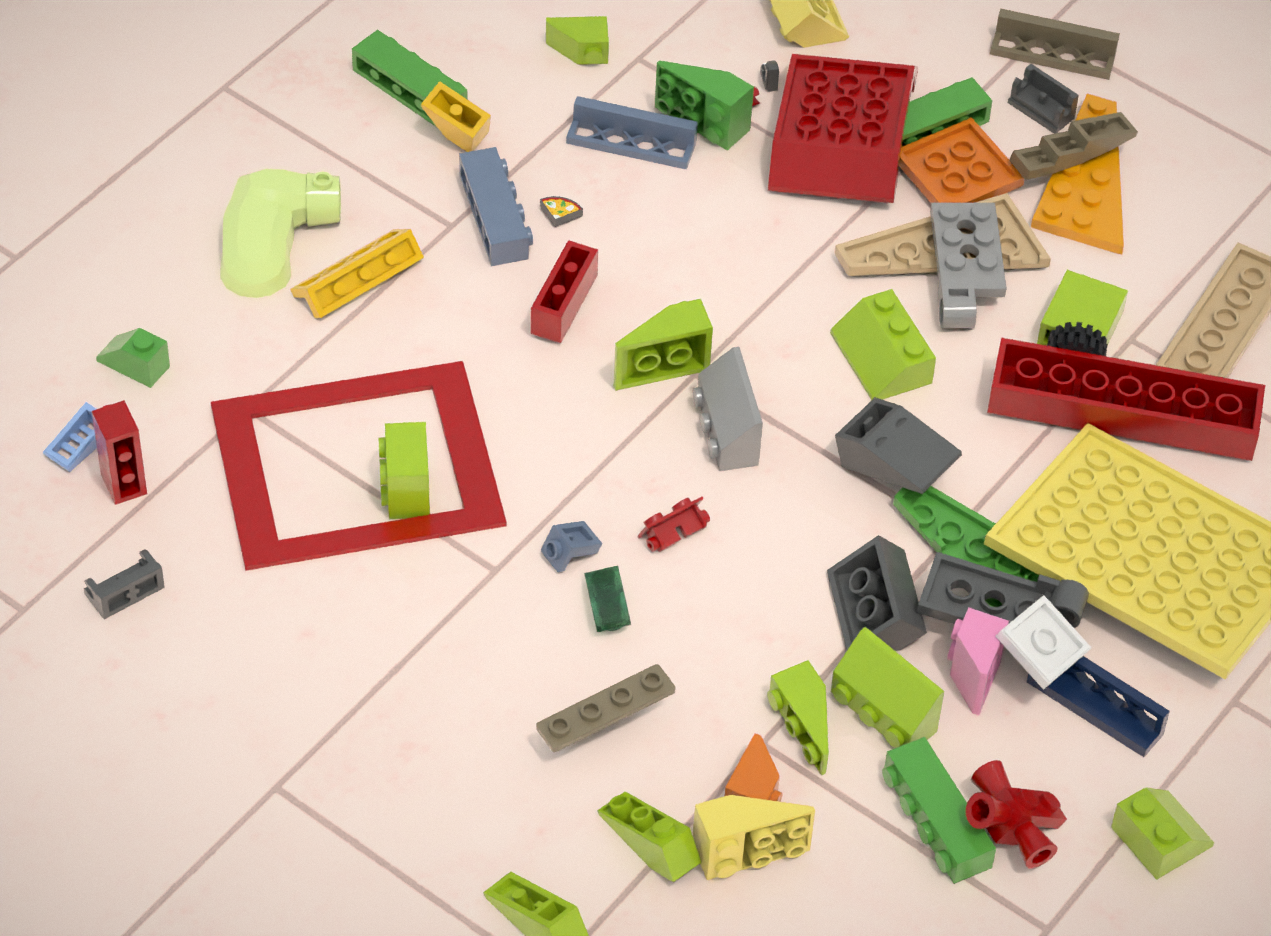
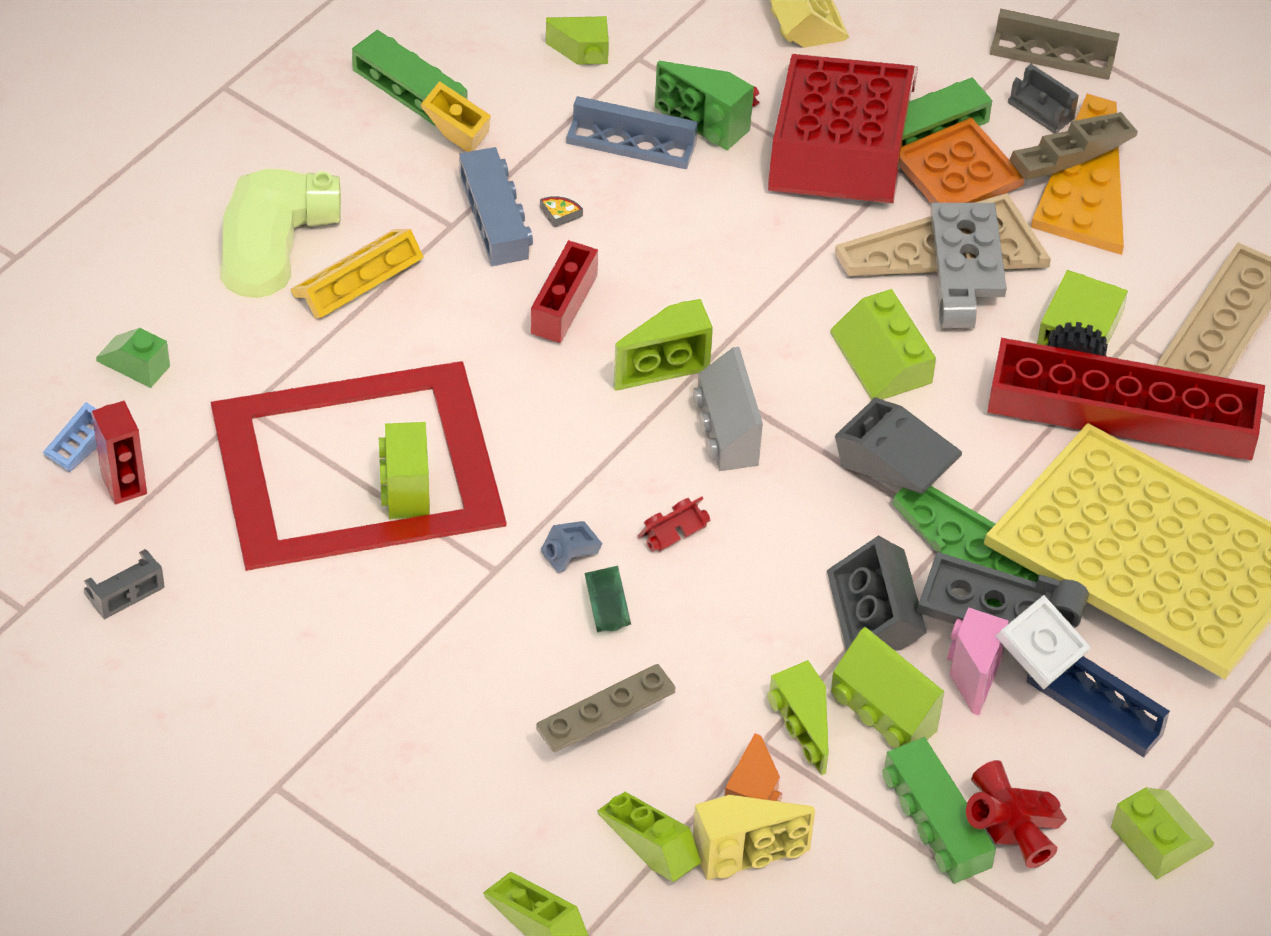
(770, 75): dark grey tile -> none

